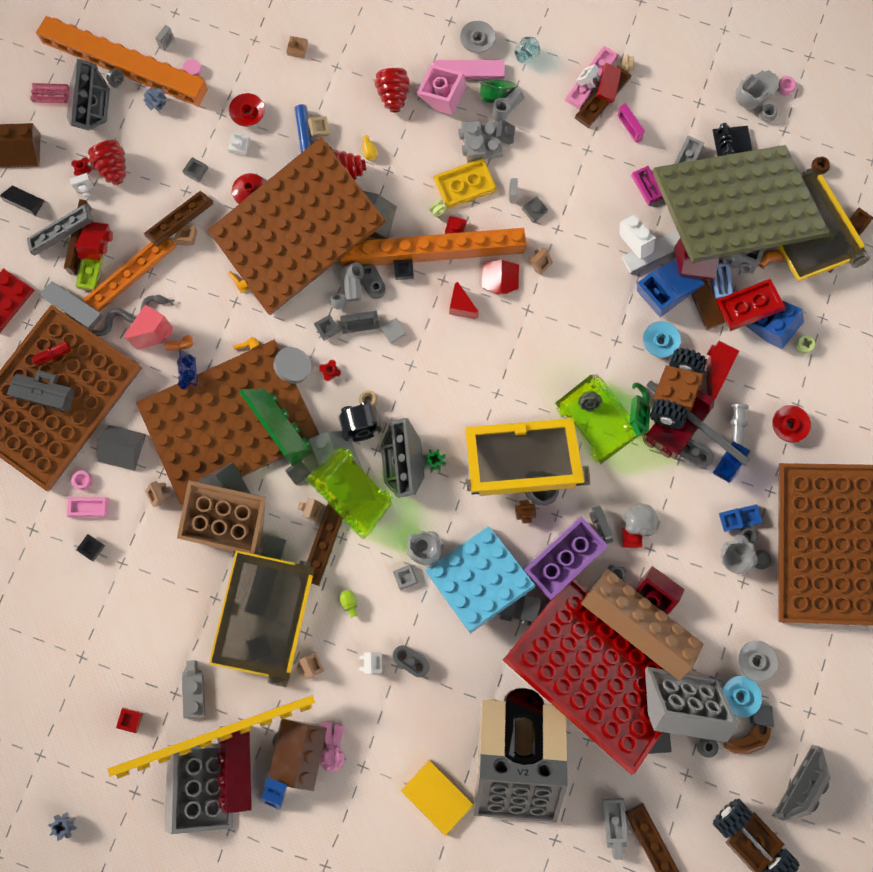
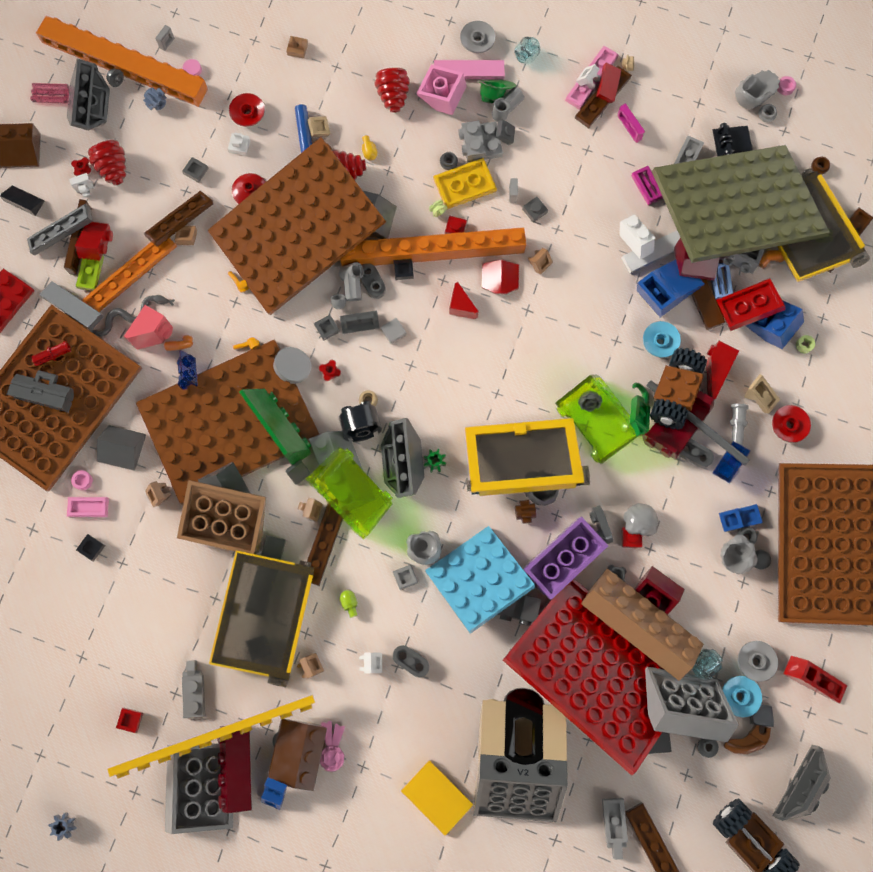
(448, 156): none -> dark grey plate
(707, 664): none -> clear light blue head
(762, 394): none -> tan slope
(815, 678): none -> red slope

